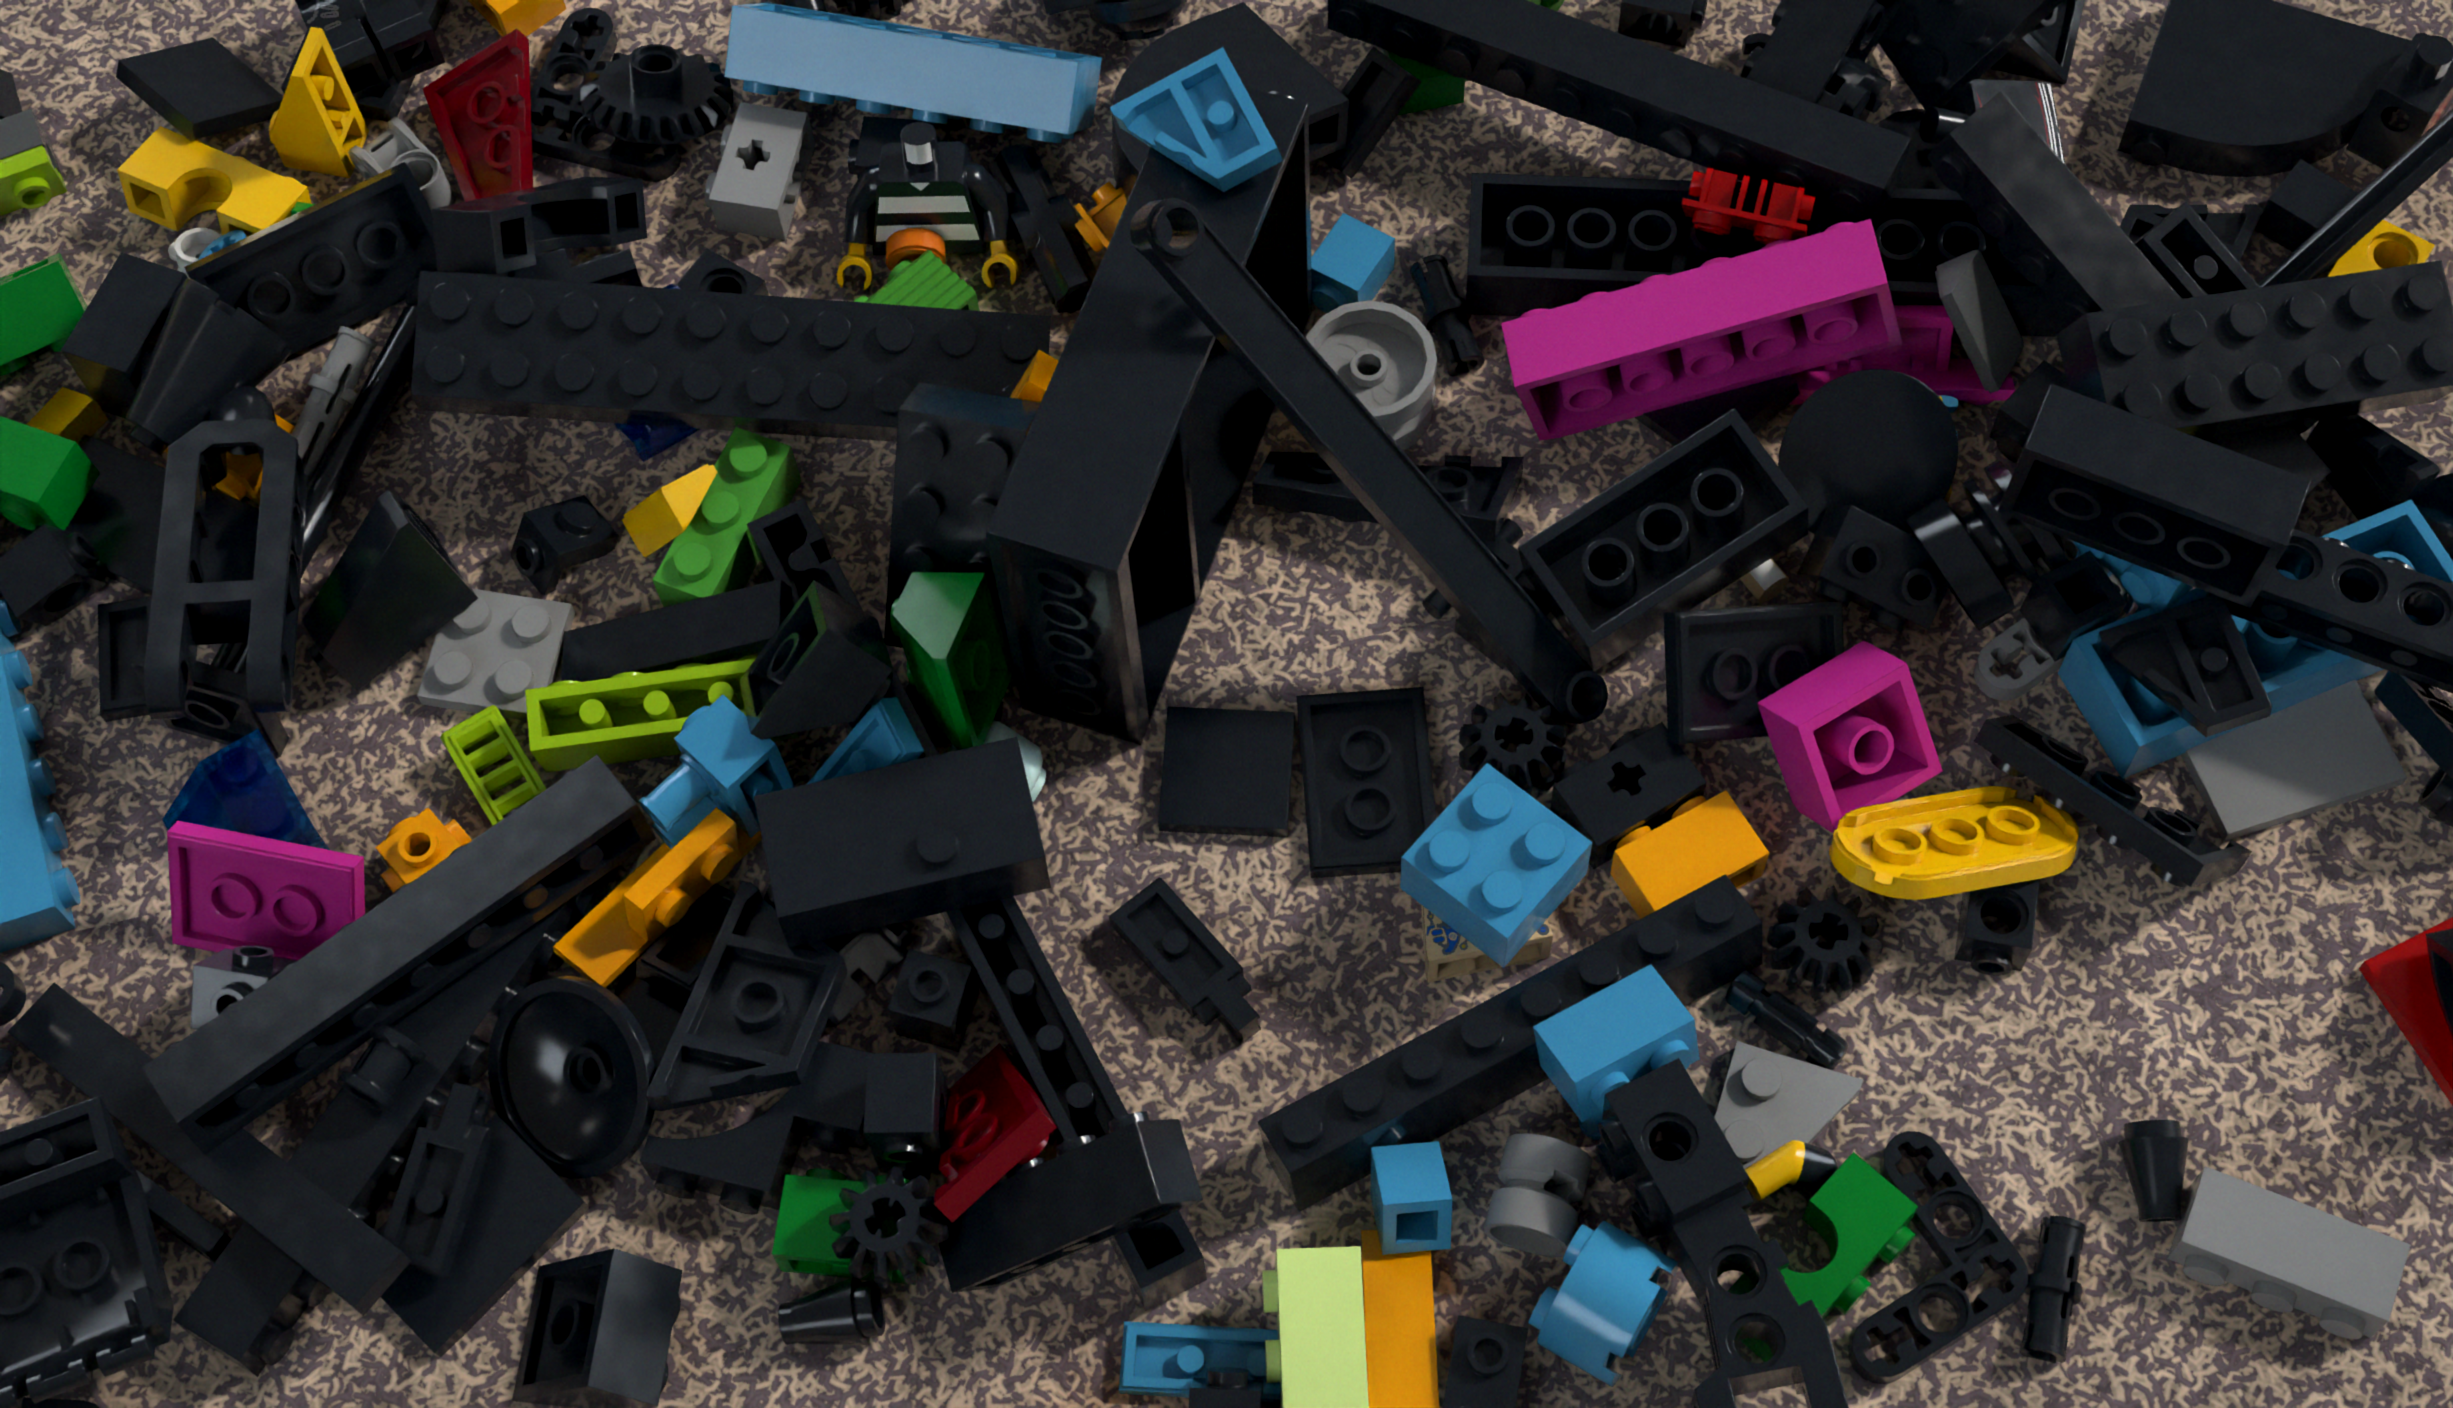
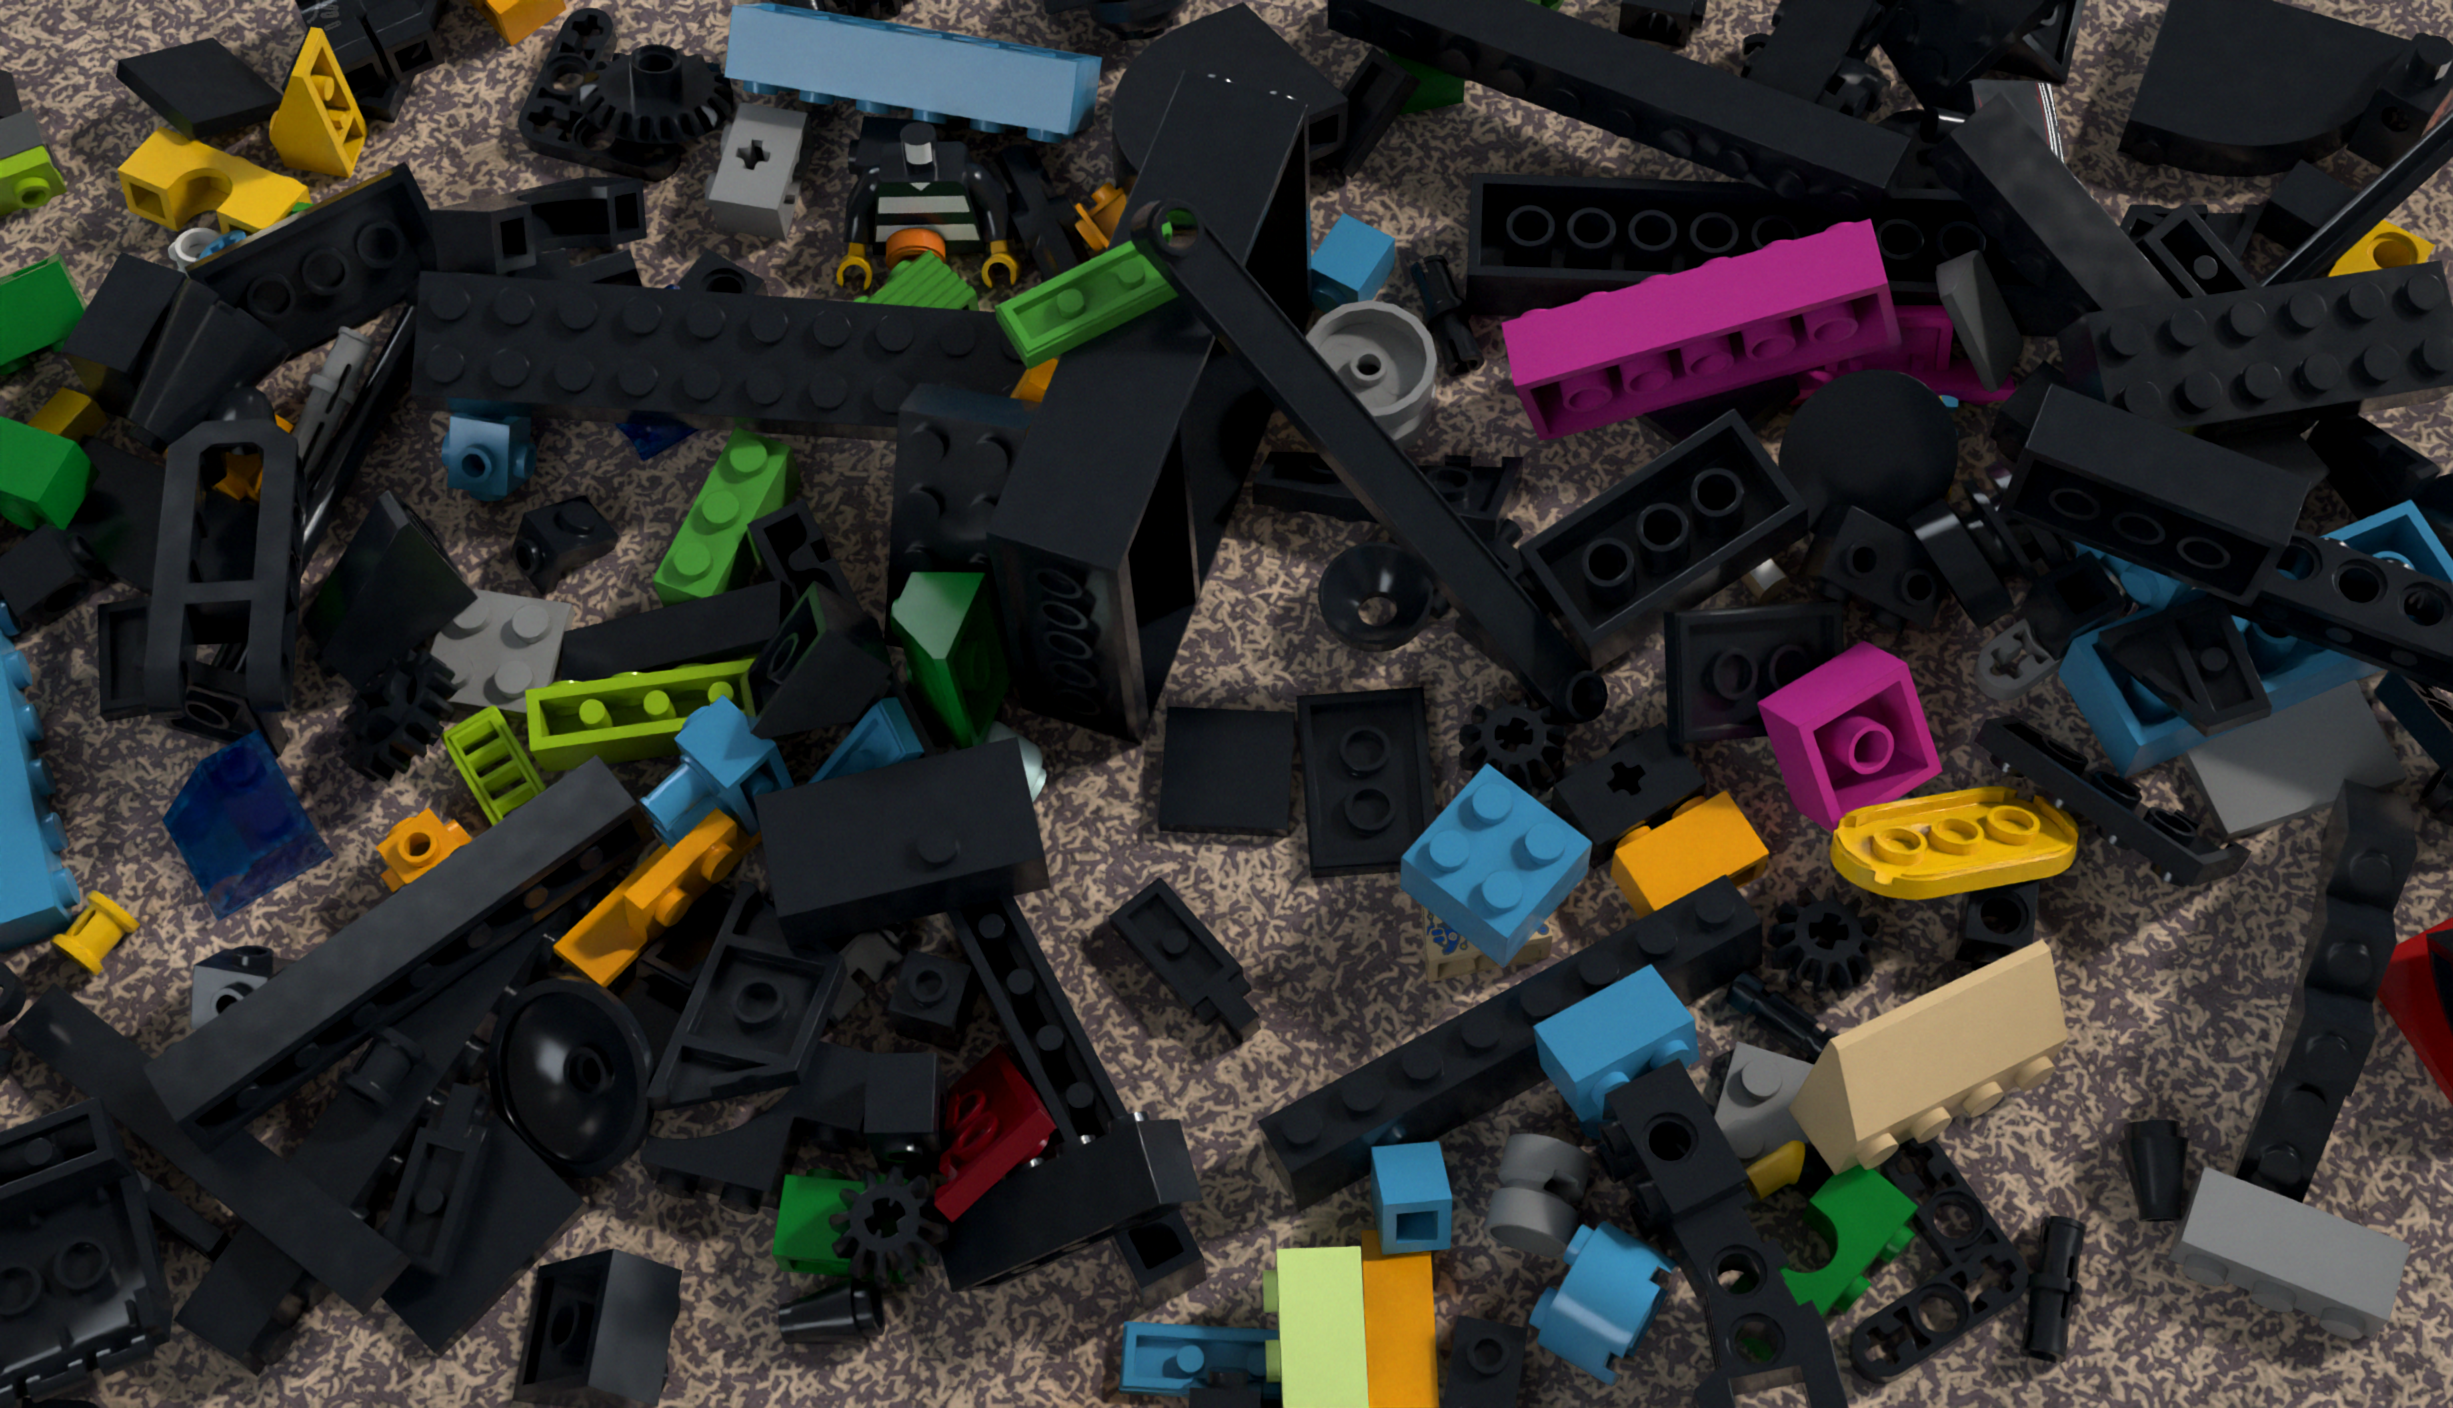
(95, 933): none -> yellow bush
(258, 891): dark pink tile -> none
(398, 715): none -> black gear
(399, 146): light grey piece -> none
(486, 118): dark red wing -> none
(488, 454): none -> dark azure brick
(668, 510): yellow slope -> none
(1083, 303): none -> bright green tile
(1202, 122): dark azure wing -> none
(1372, 572): none -> black piece
(1715, 216): red hinge -> none
(1933, 1061): none -> tan slope
(2330, 1014): none -> black arch

